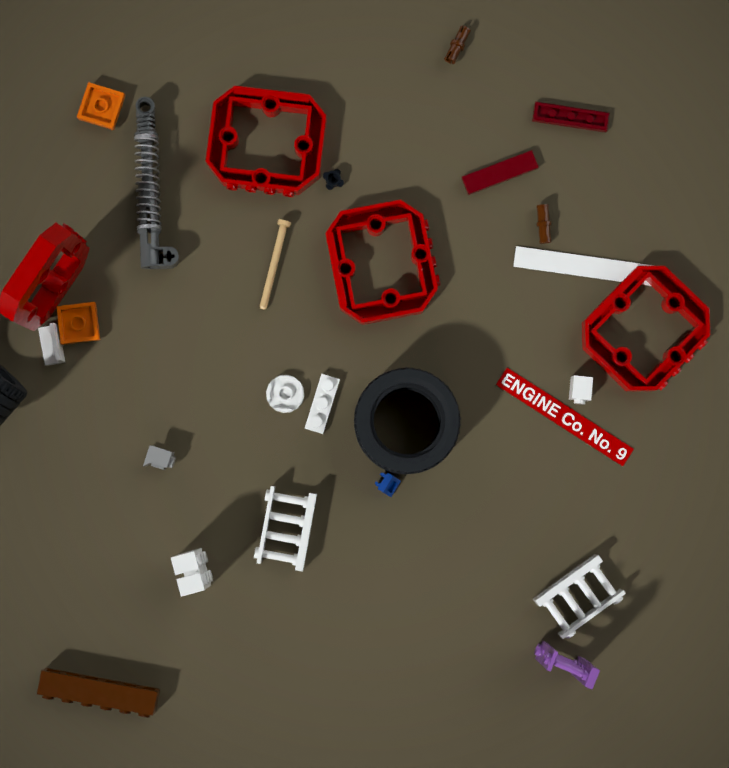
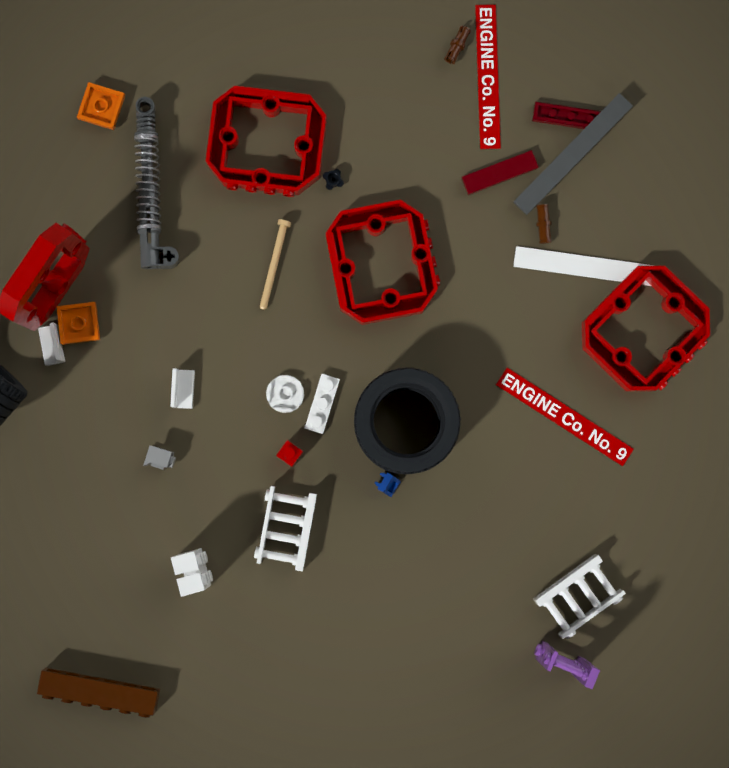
(182, 388): none -> white panel
(289, 453): none -> red brick
(487, 77): none -> red sticker
(573, 154): none -> dark grey tile
(580, 389): white brick -> none

